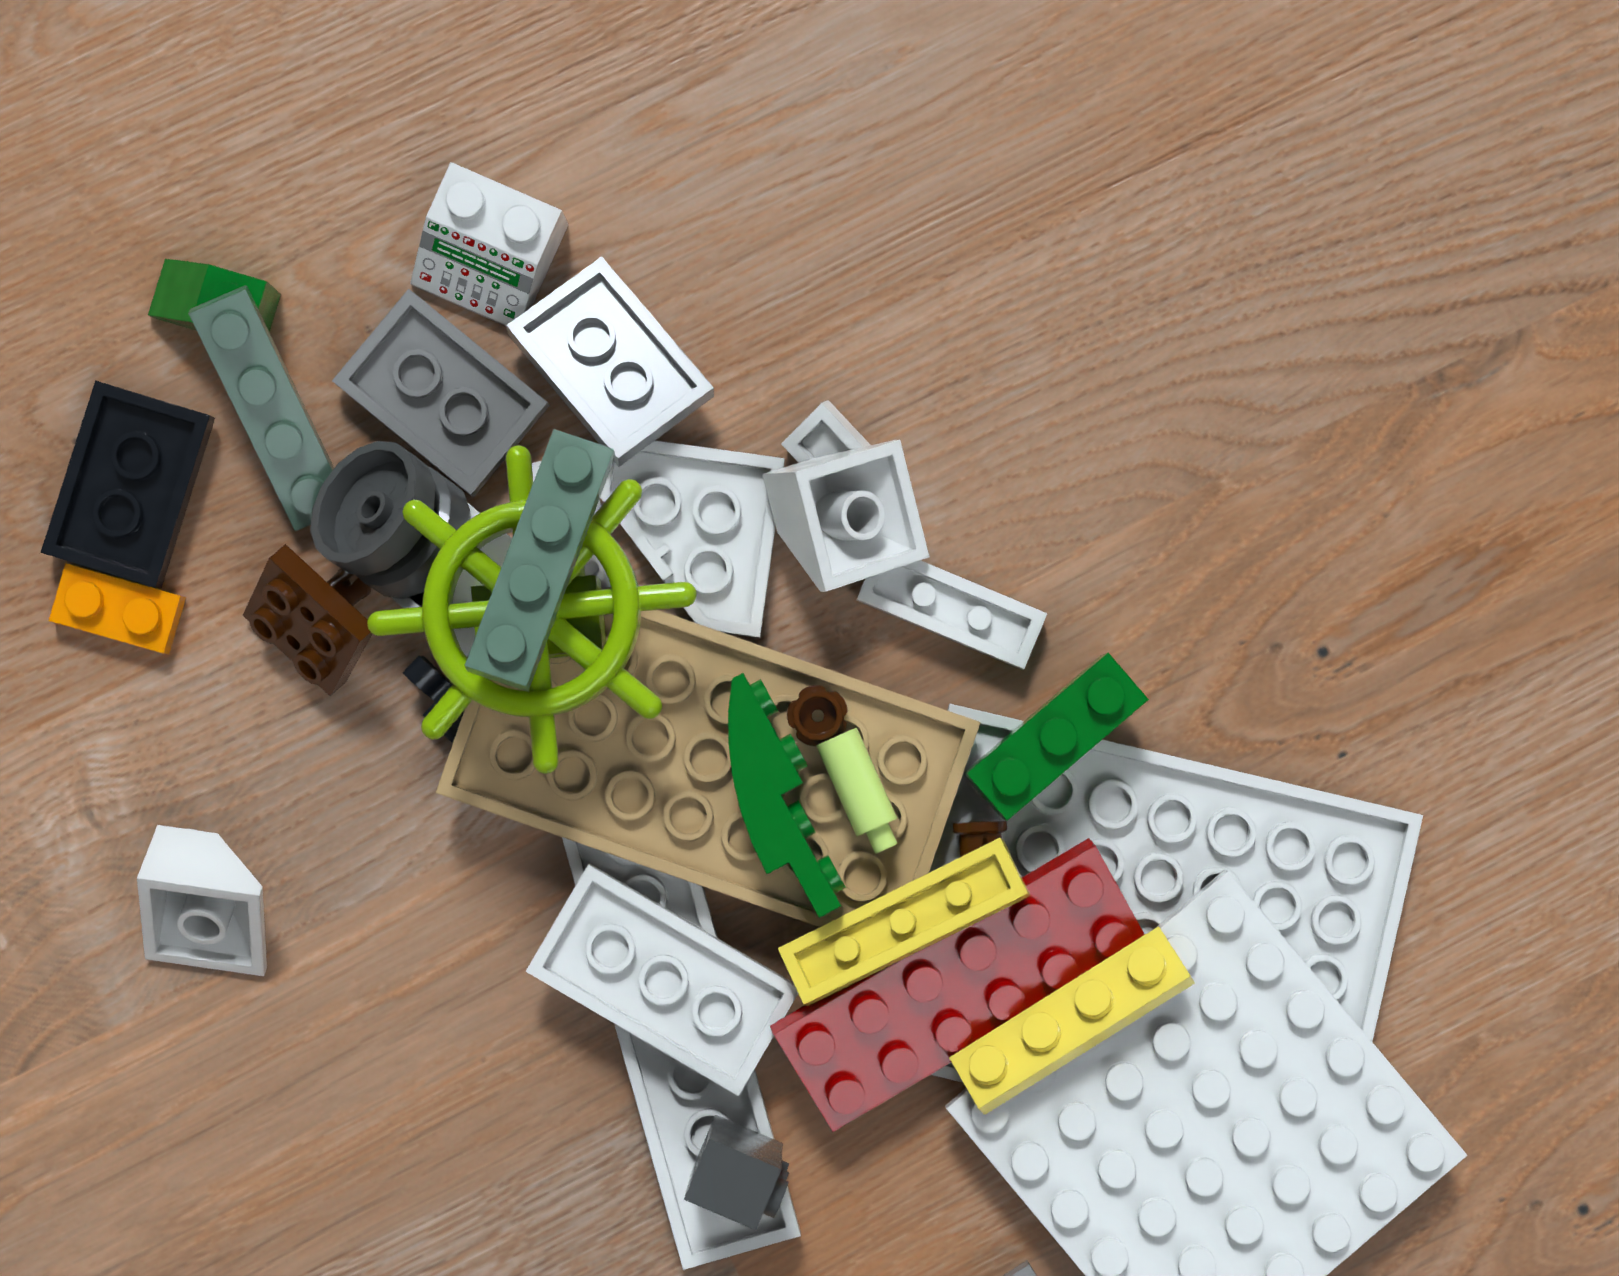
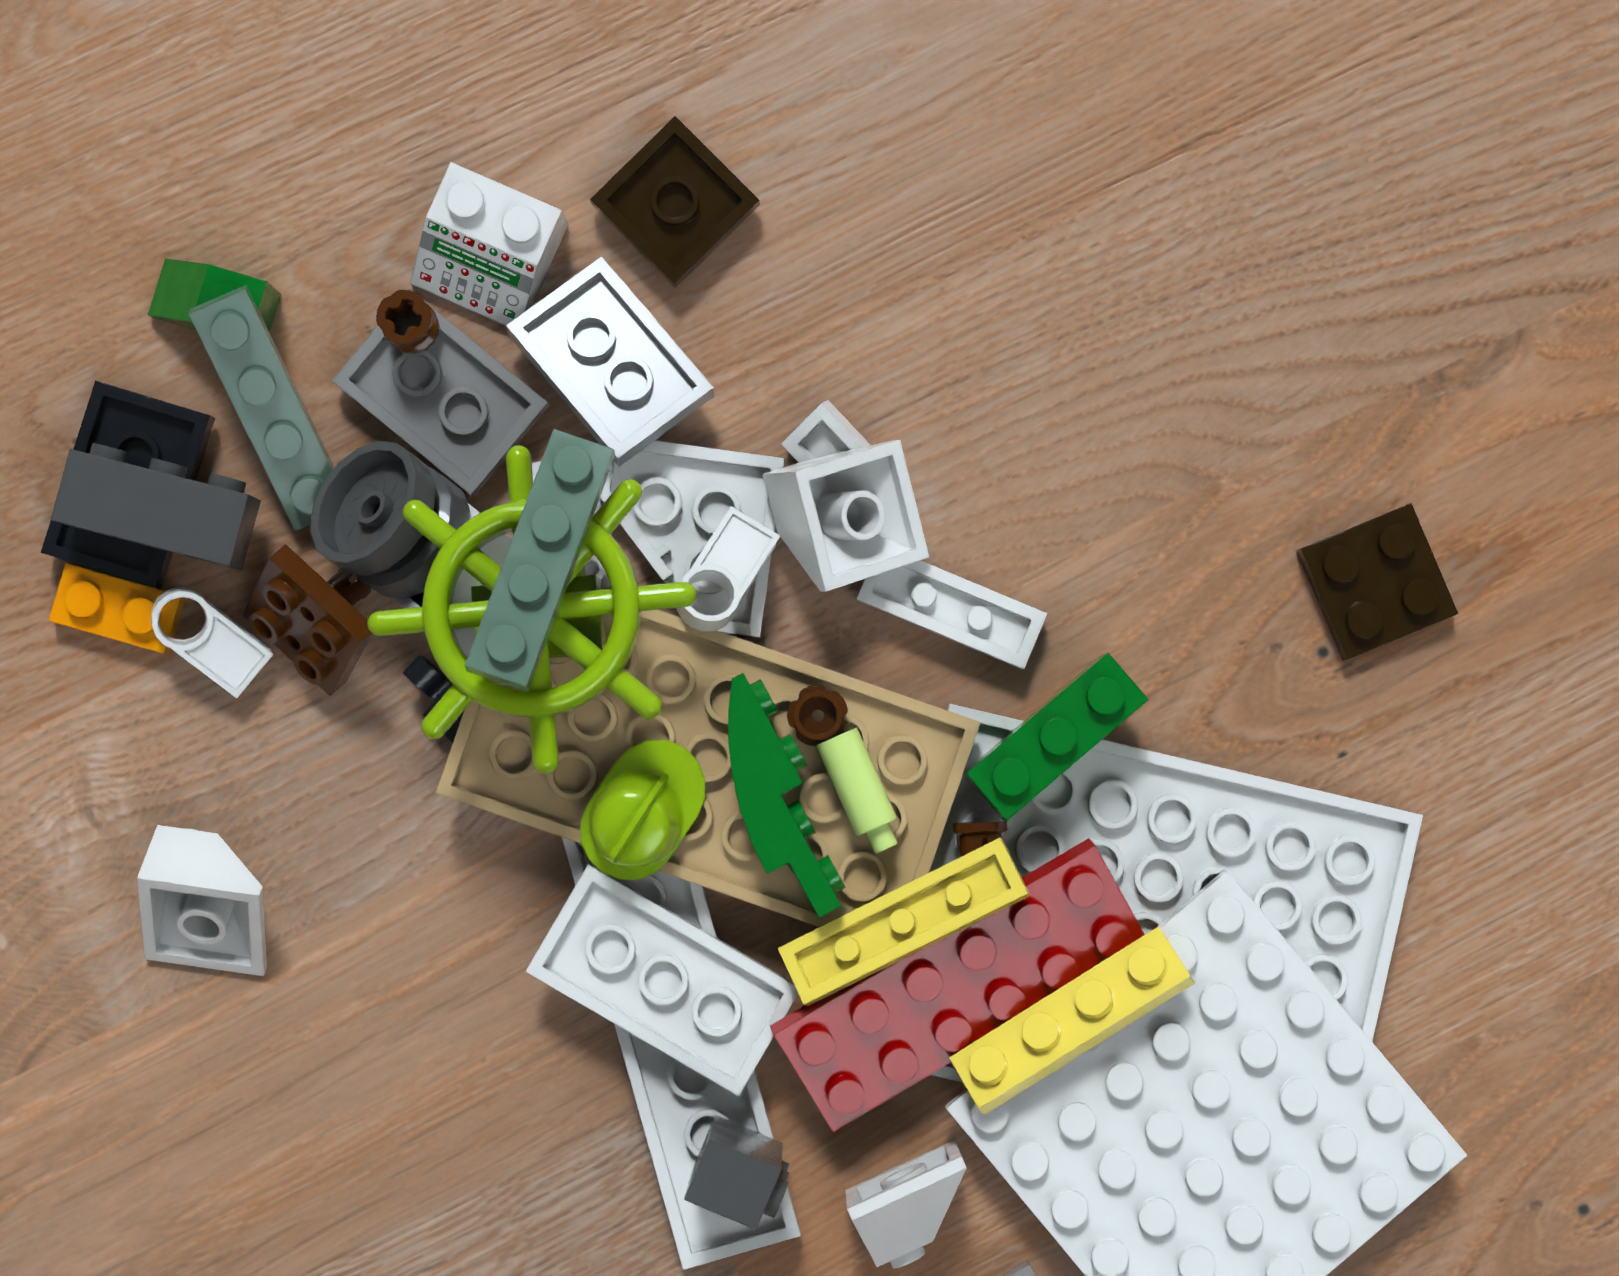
(156, 506): none -> dark grey brick
(220, 649): none -> white piece
(400, 305): none -> reddish brown bush
(642, 809): none -> lime piece
(675, 201): none -> dark brown plate
(732, 561): none -> white piece
(906, 1205): none -> white slope
(1377, 582): none -> dark brown plate

